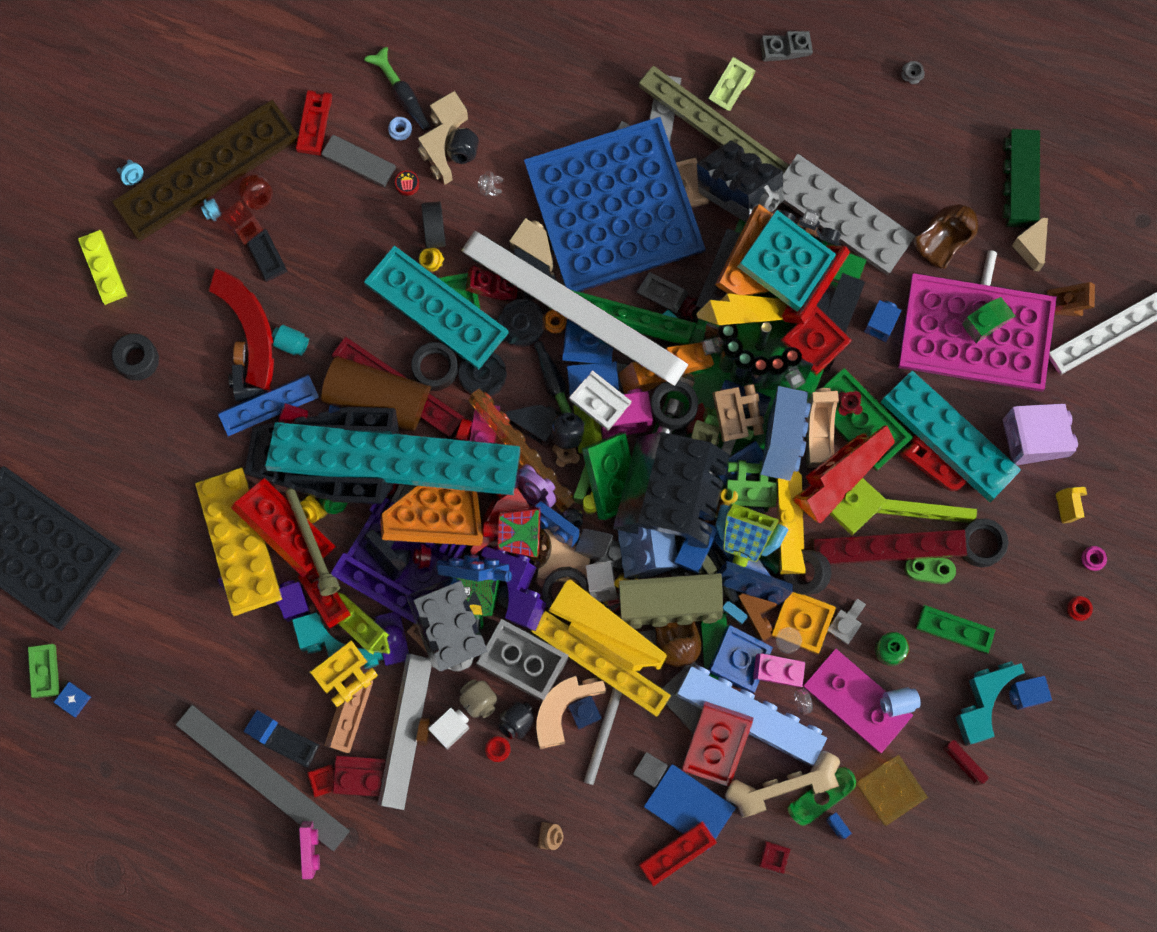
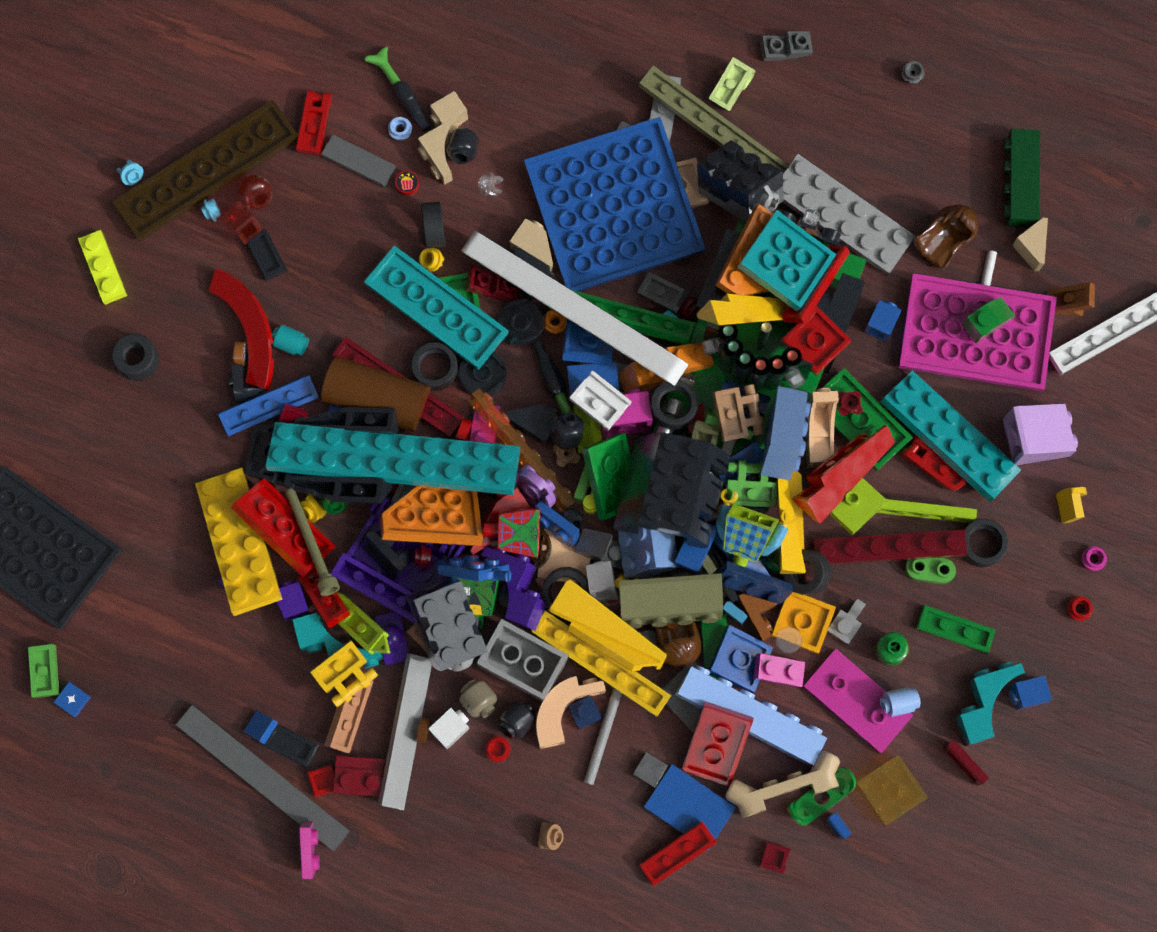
(803, 701): clear tile -> none

